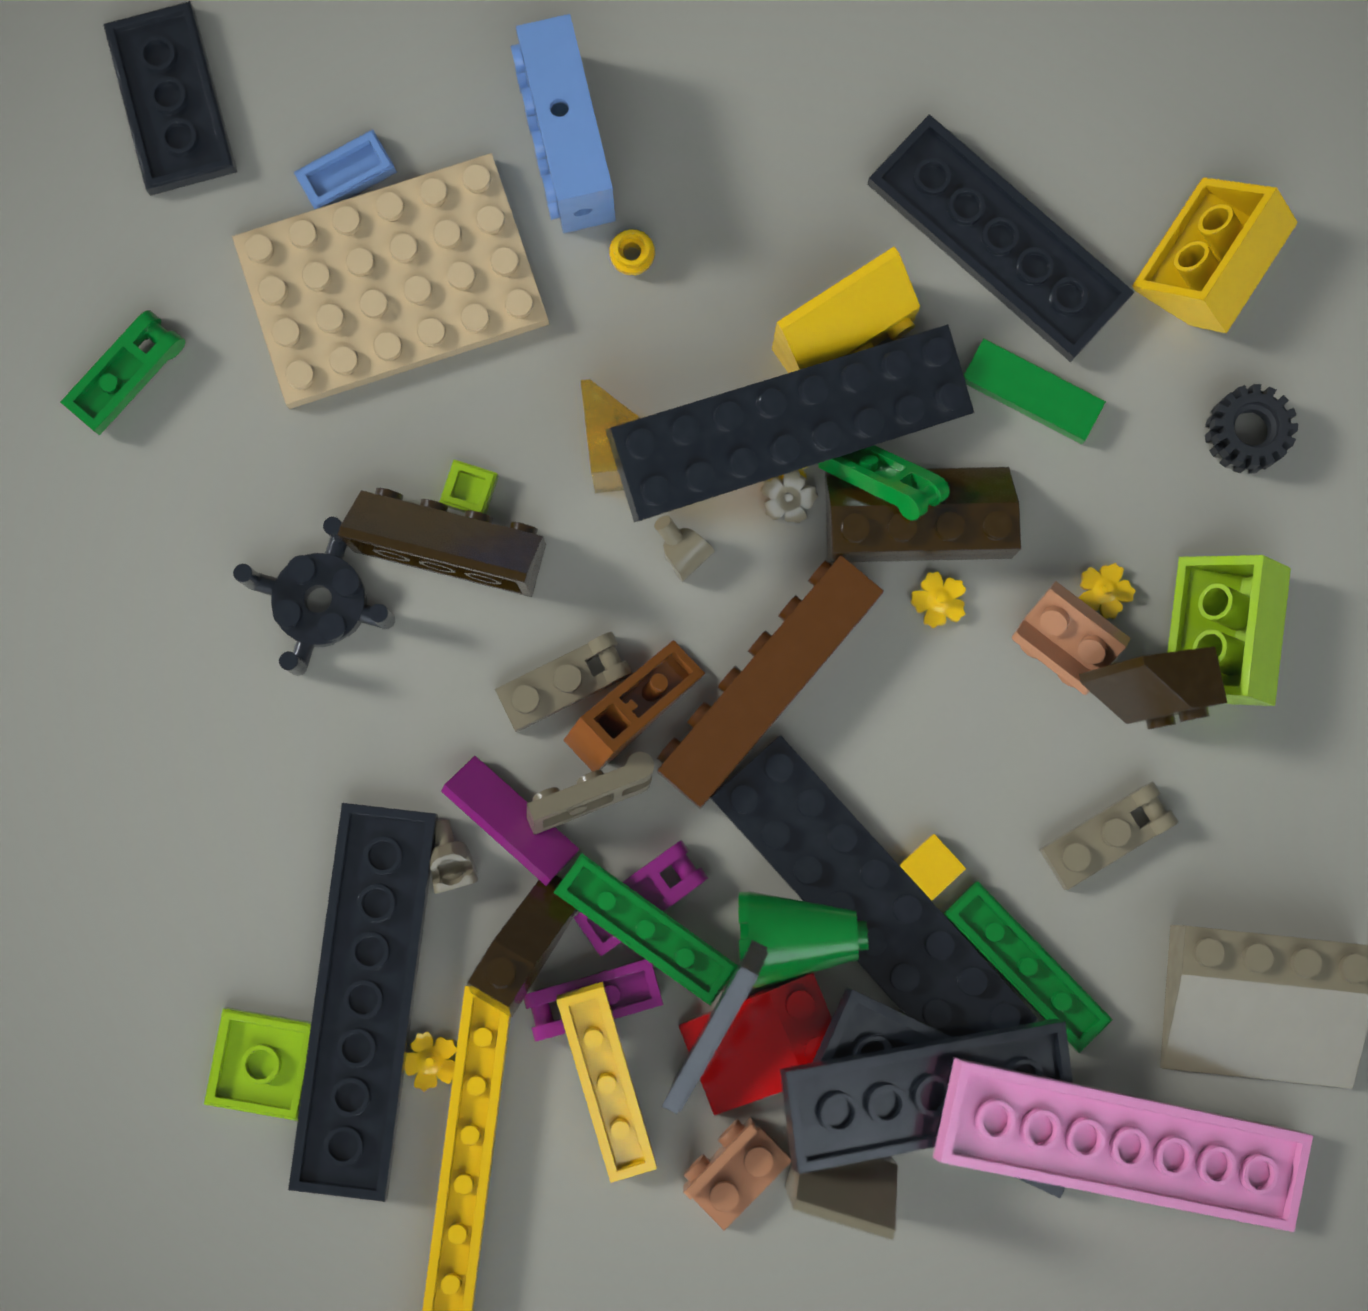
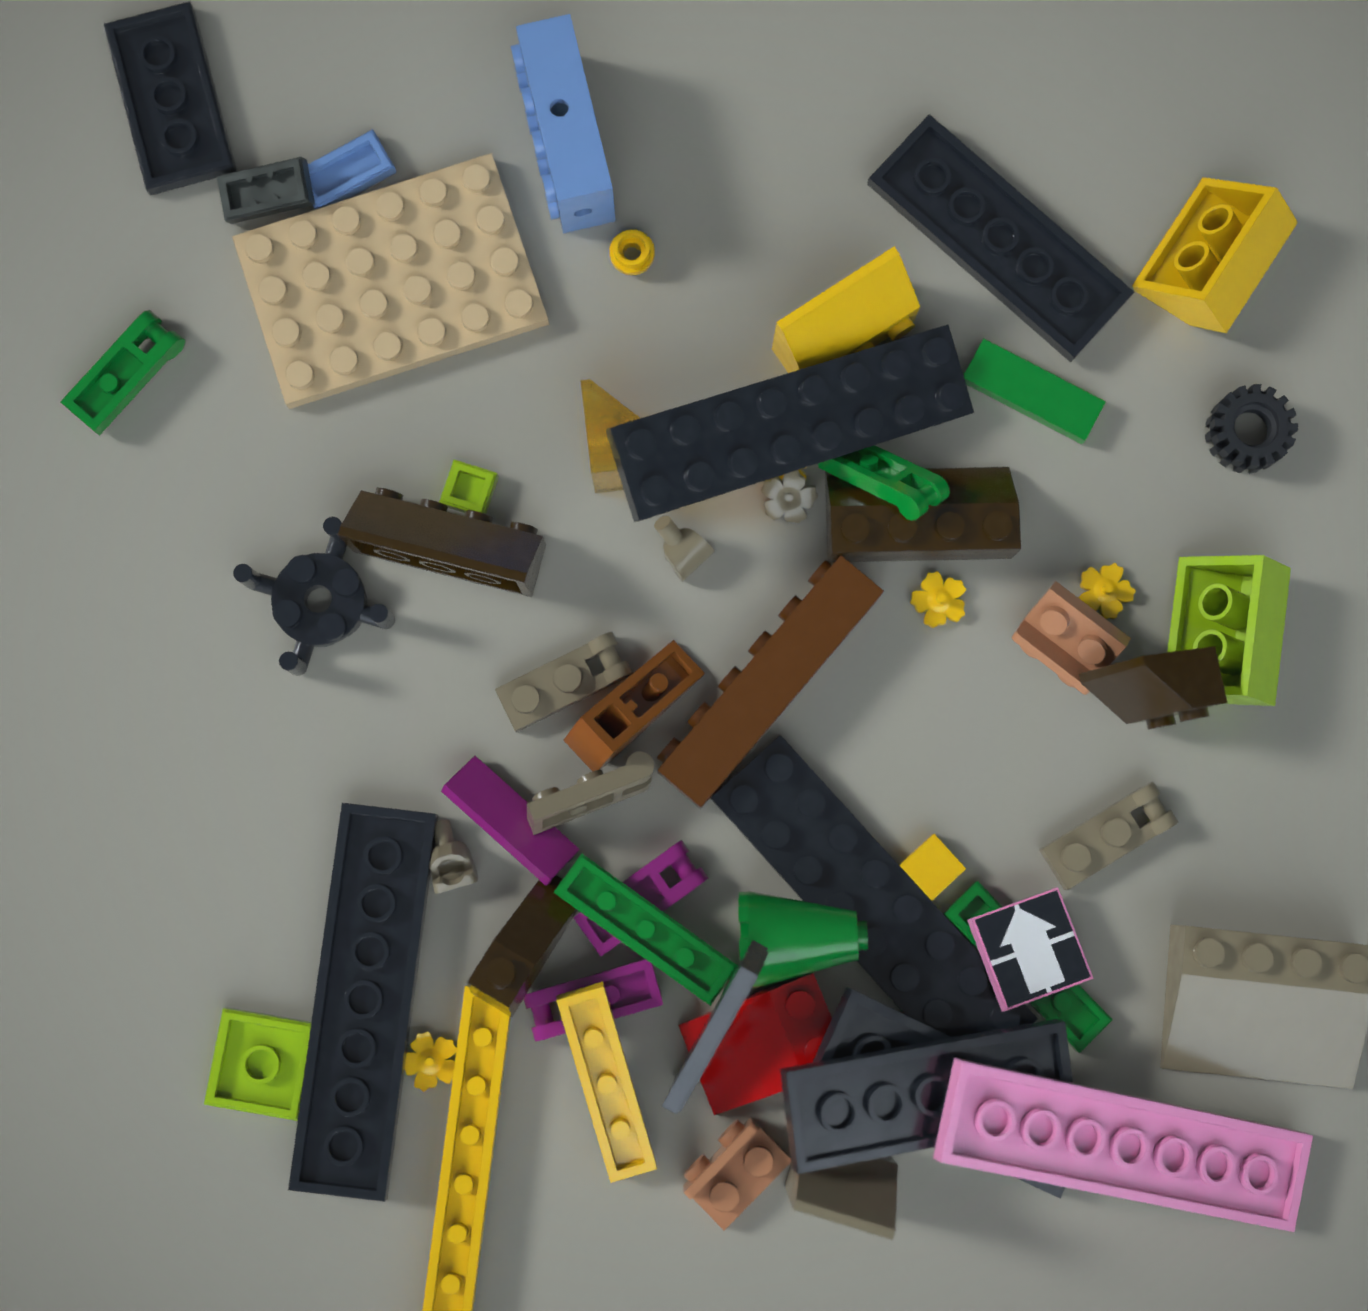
(265, 190): none -> pearl dark grey plate
(1030, 949): none -> tile

